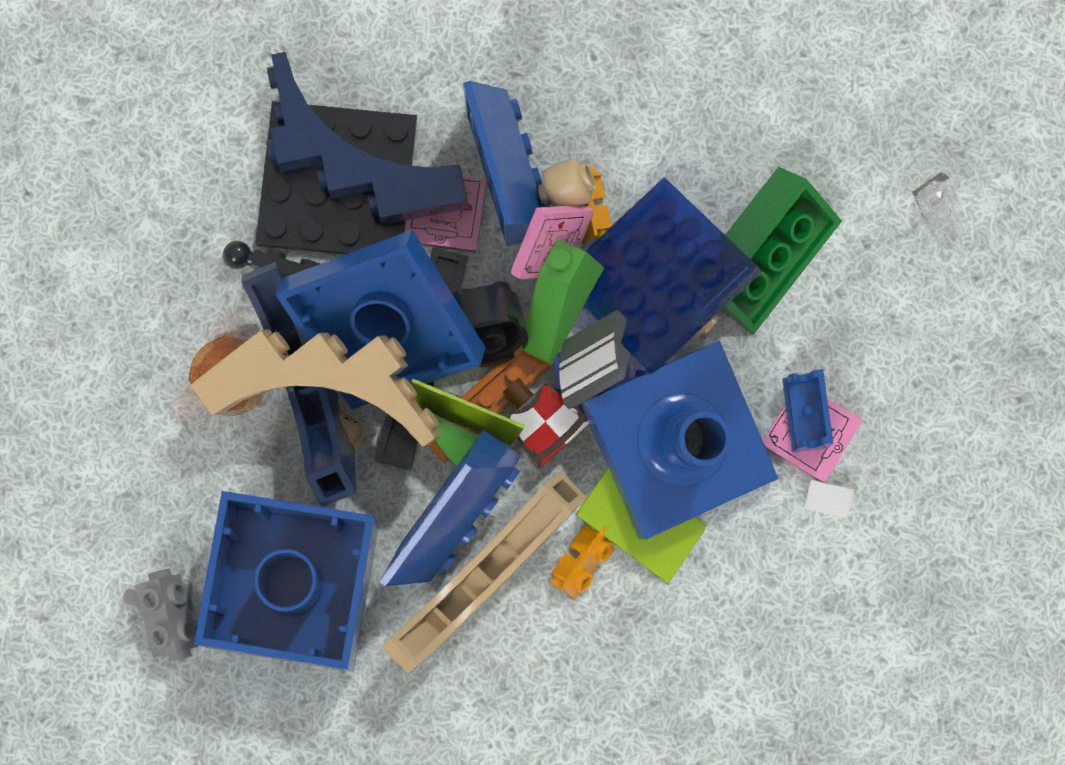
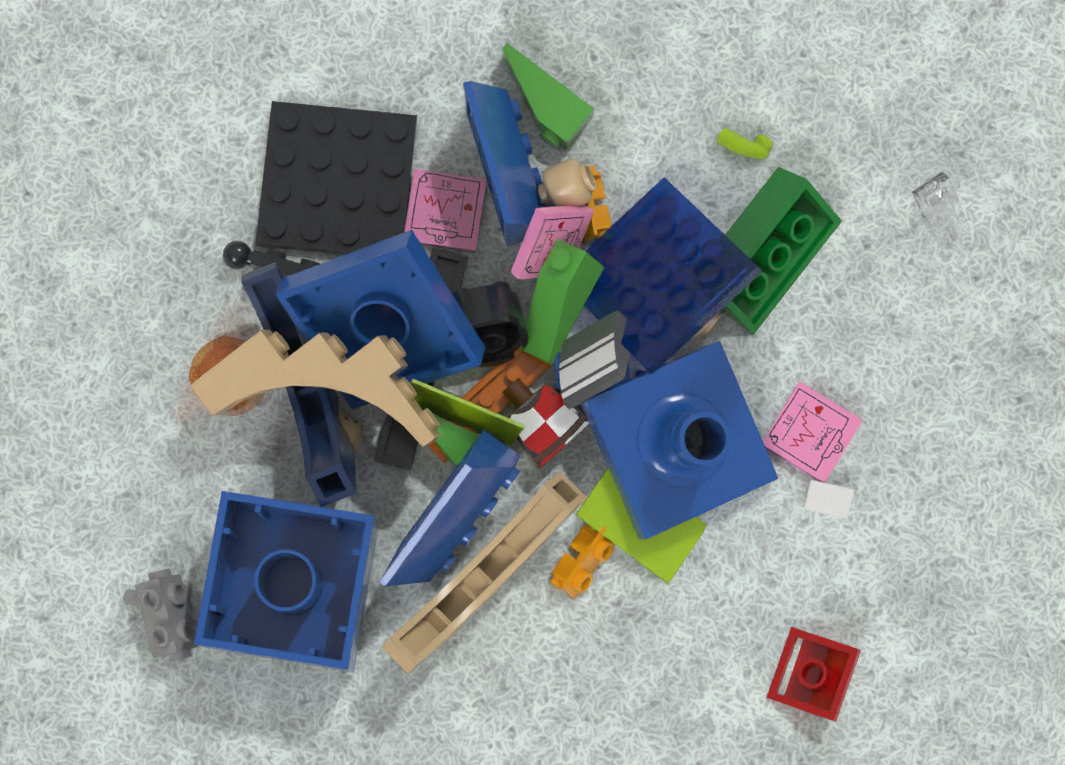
(399, 189): dark blue arch -> none
(552, 106): none -> bright green slope
(742, 146): none -> lime arm
(807, 411): blue hinge -> none
(818, 676): none -> red slope

